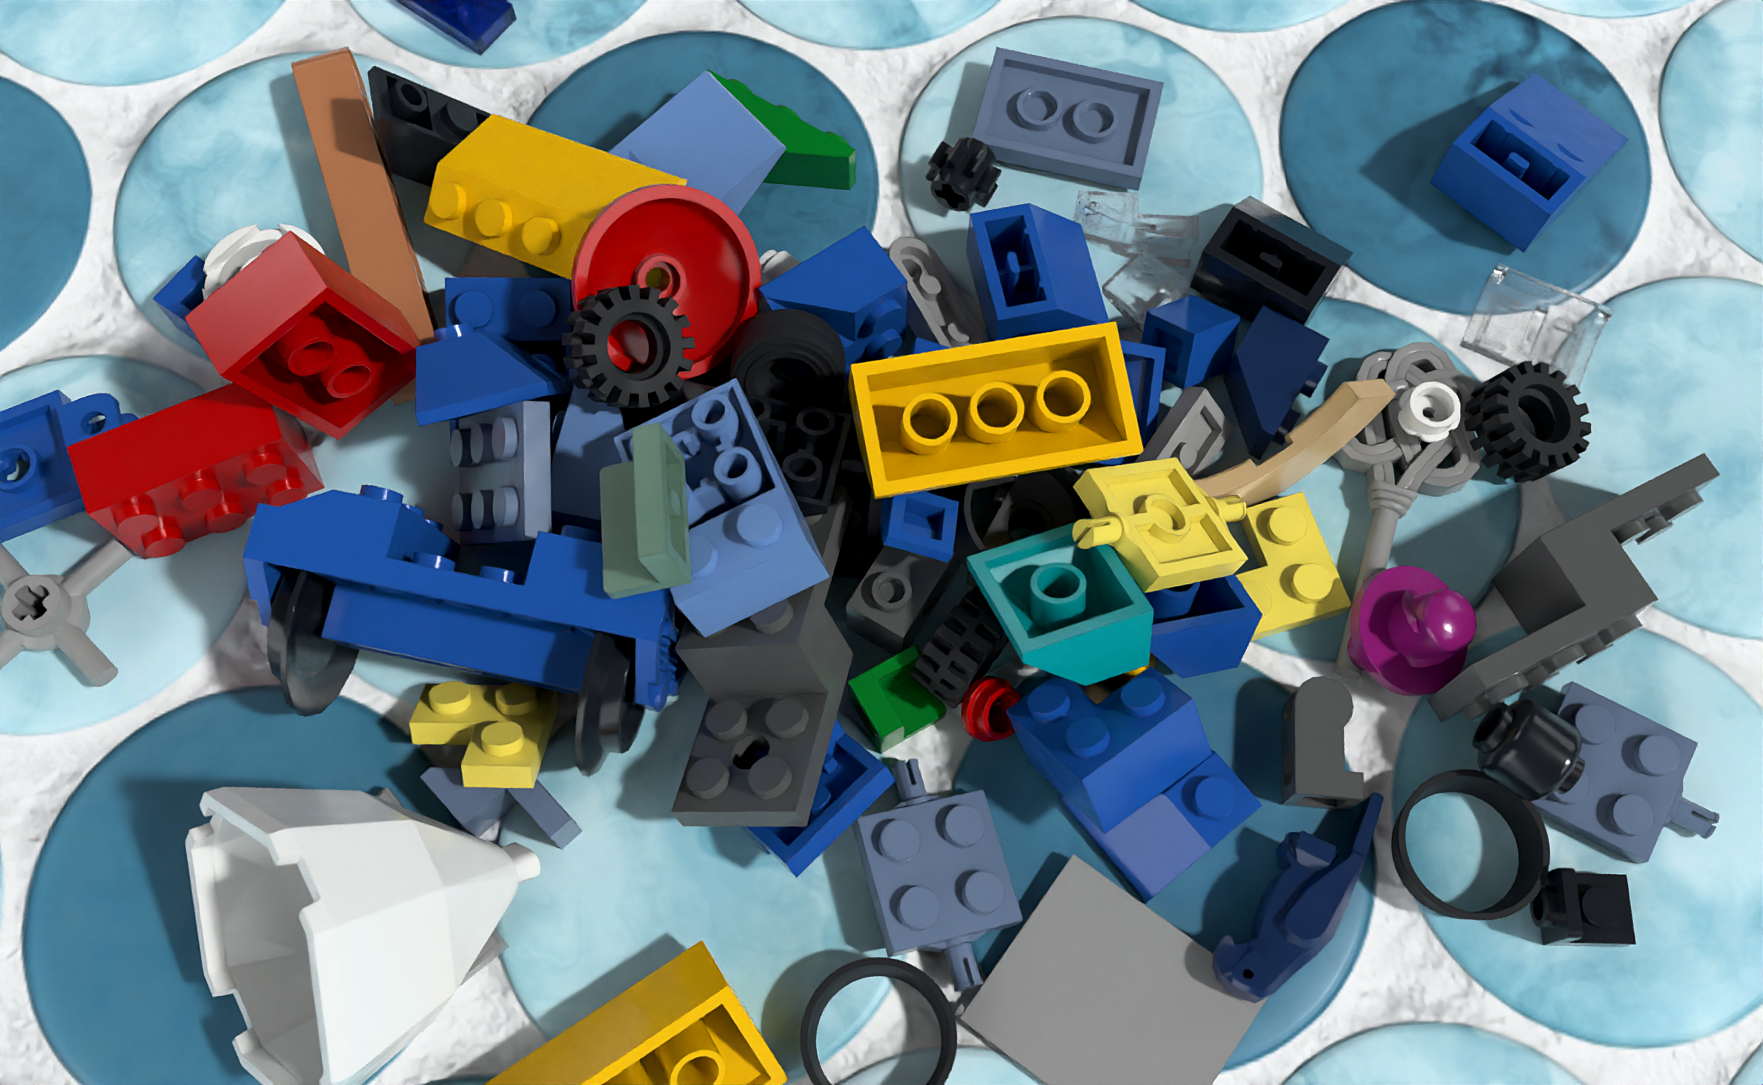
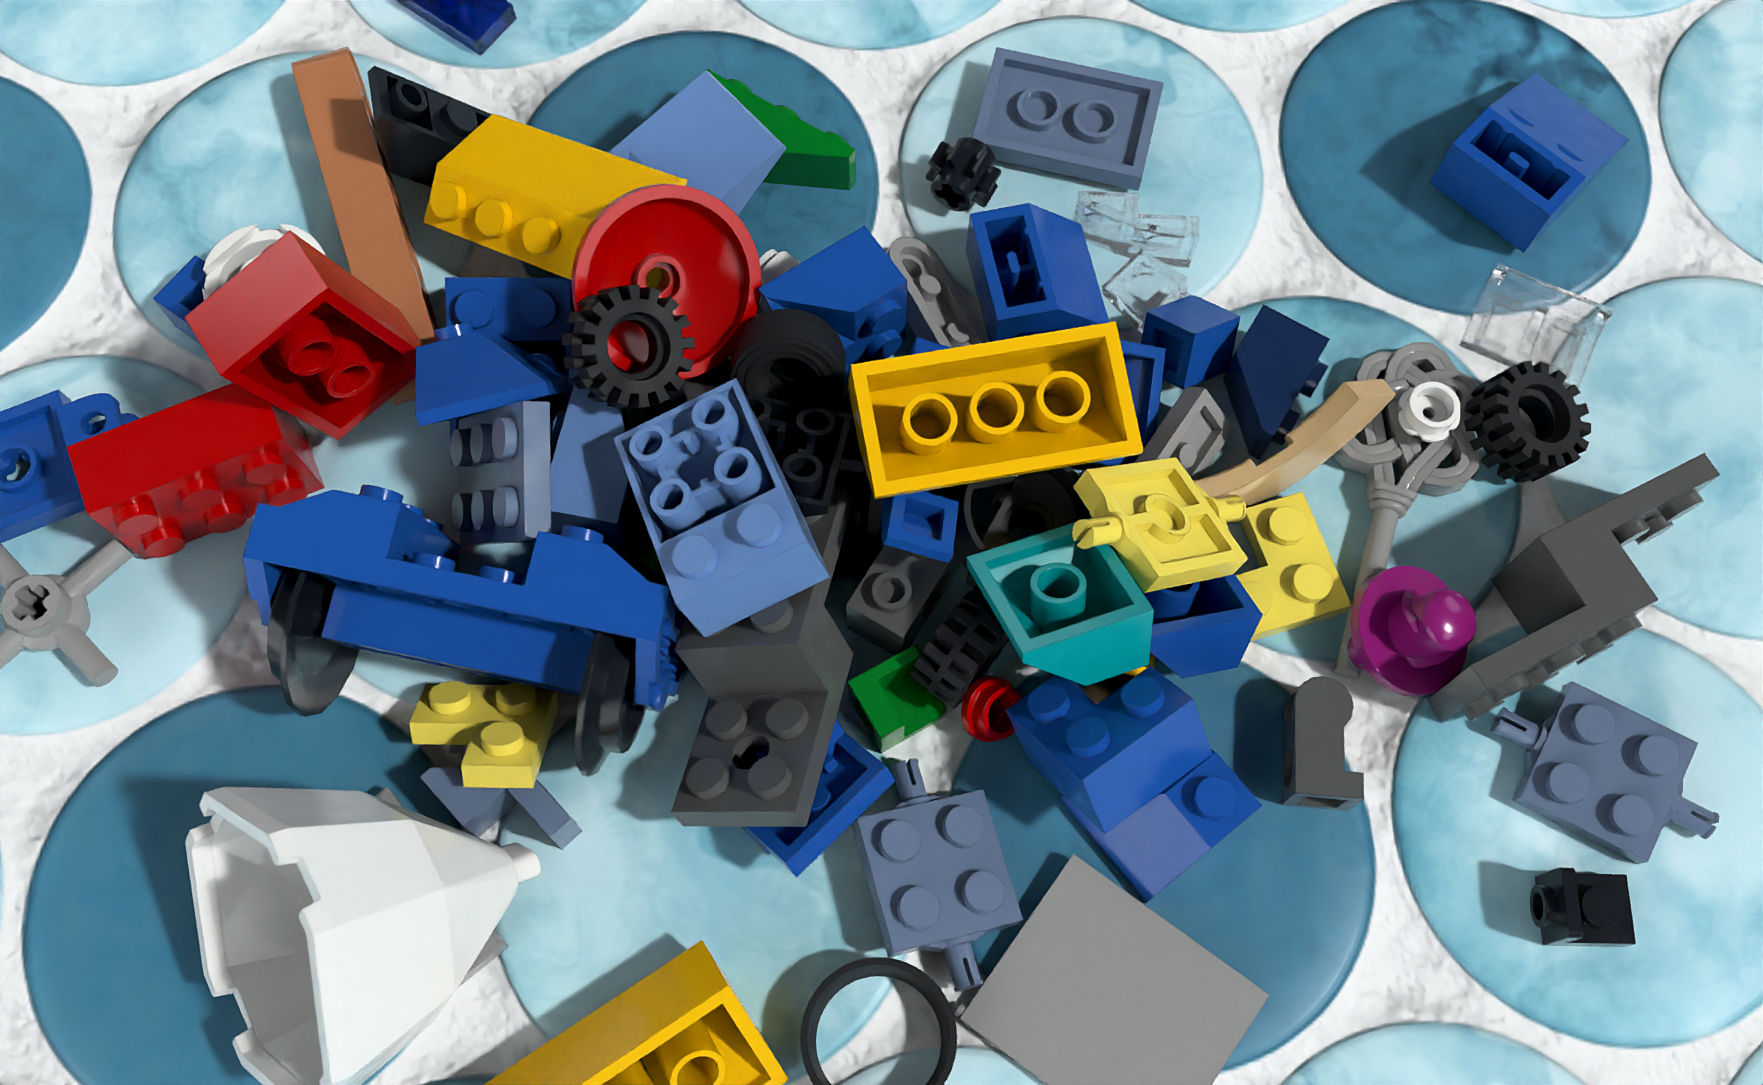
(645, 517): sand green panel -> none
(1269, 261): black slope -> none
(1296, 910): dark blue animal -> none
(1520, 816): black tyre -> none
(1529, 749): black head -> none

